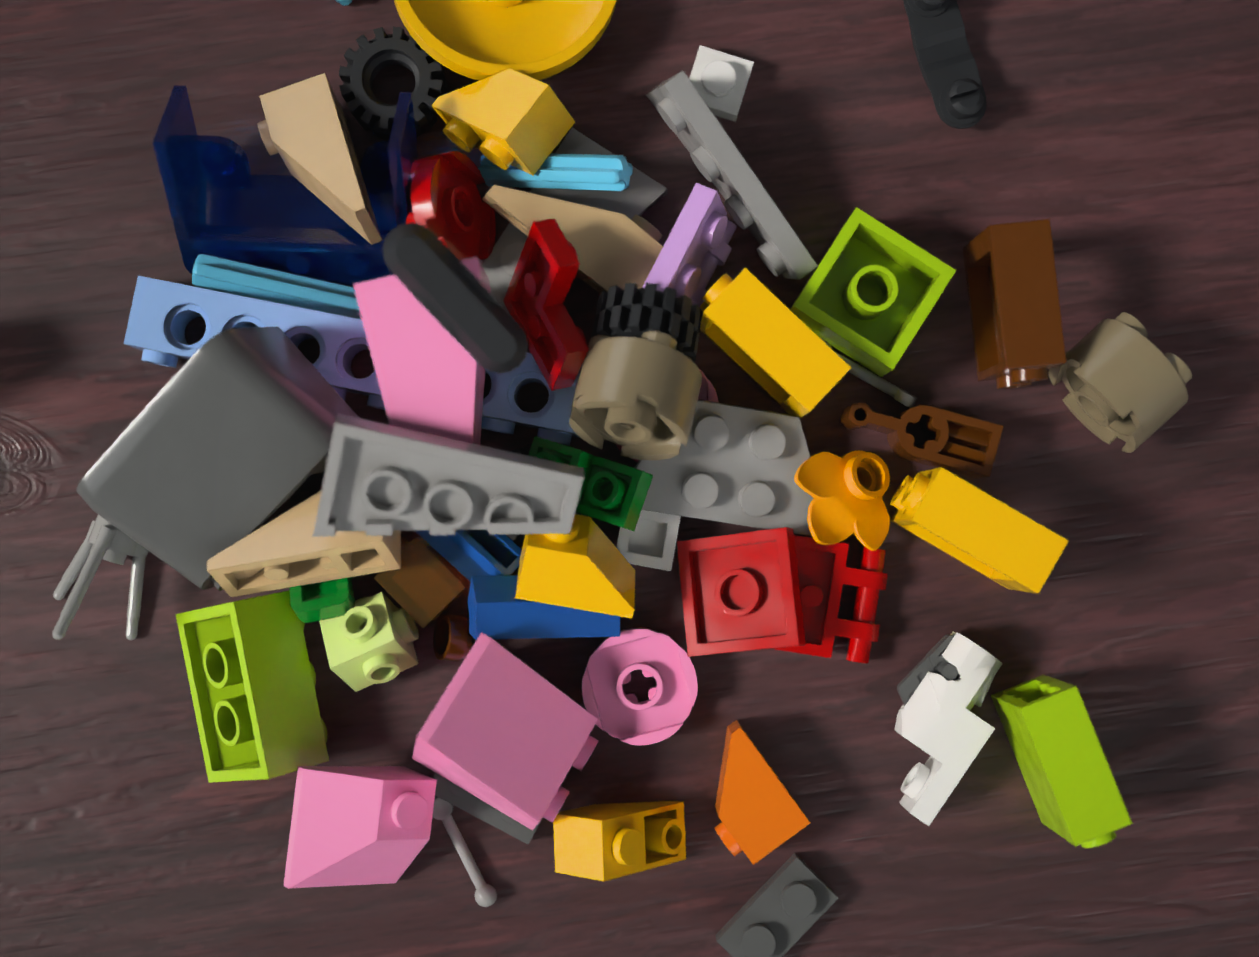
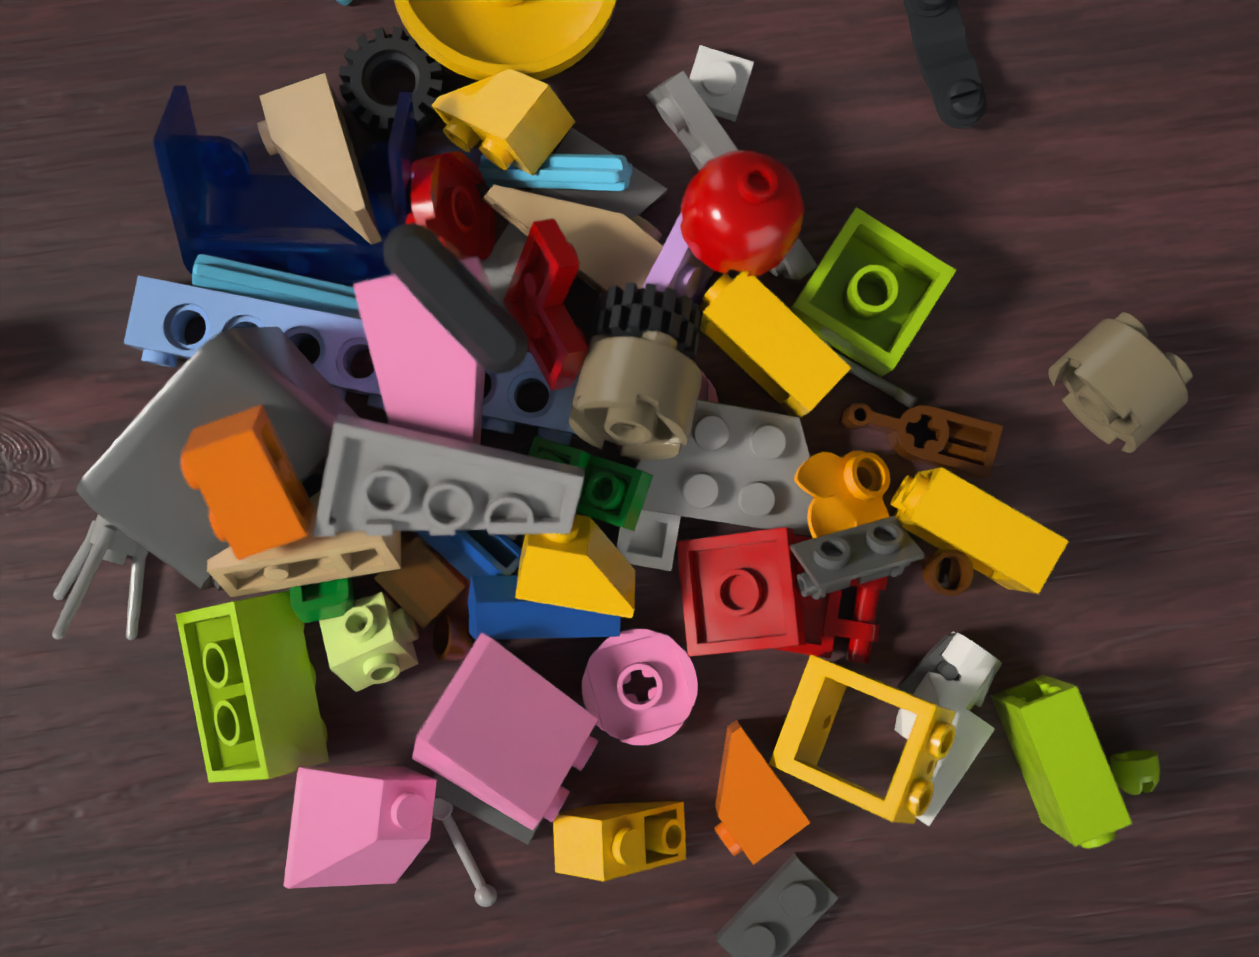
(247, 482): none -> orange brick
(742, 212): none -> red cylinder
(810, 724): none -> yellow window
(856, 552): none -> dark grey hinge
(955, 572): none -> reddish brown hinge
(1014, 303): reddish brown window -> none
(1136, 770): none -> lime hinge

